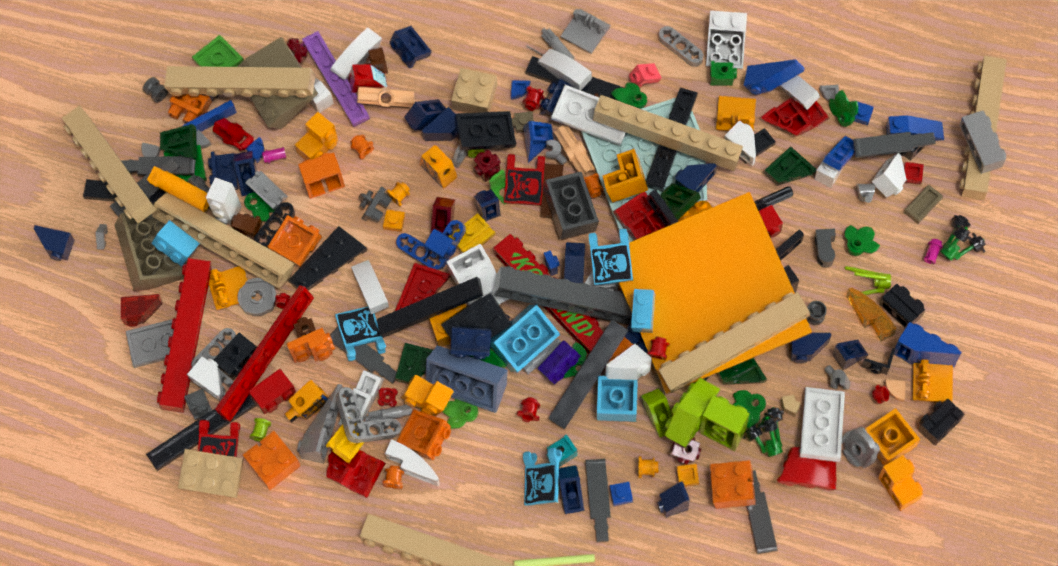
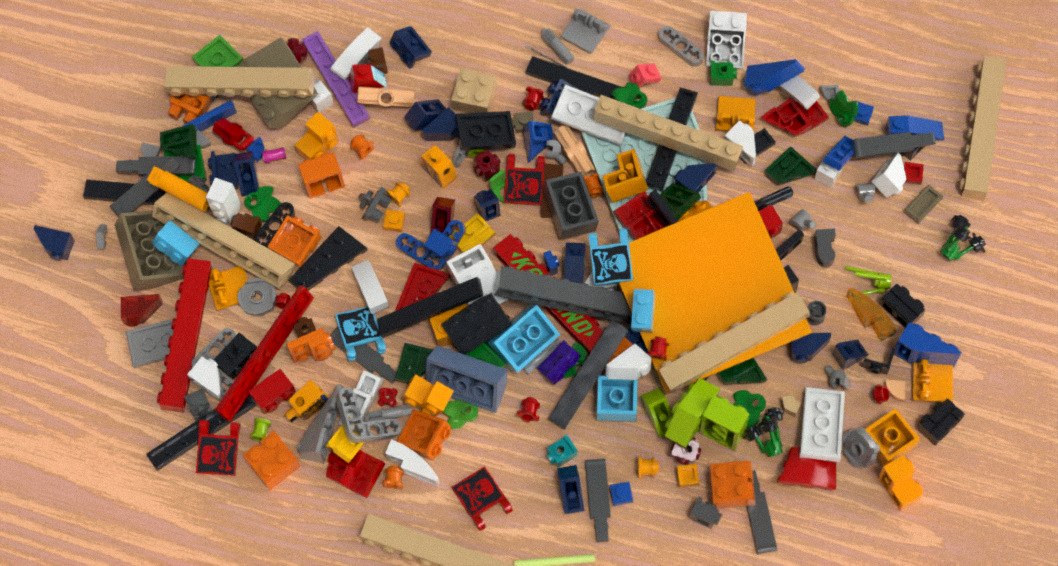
(108, 163): tan brick -> none
(155, 89): dark grey wheel -> none
(211, 473): tan plate -> none
(266, 189): light grey hinge -> none
(470, 342): dark blue bracket -> none
(480, 494): none -> flag
(519, 88): blue tile -> none
(541, 479): flag -> none
(565, 68): white slope -> none
(674, 500): dark blue slope -> none
(705, 513): none -> dark grey brick
(802, 220): none -> light grey piece
(860, 240): green plate -> none
(934, 247): dark pink pin -> none
(982, 141): light grey brick -> none

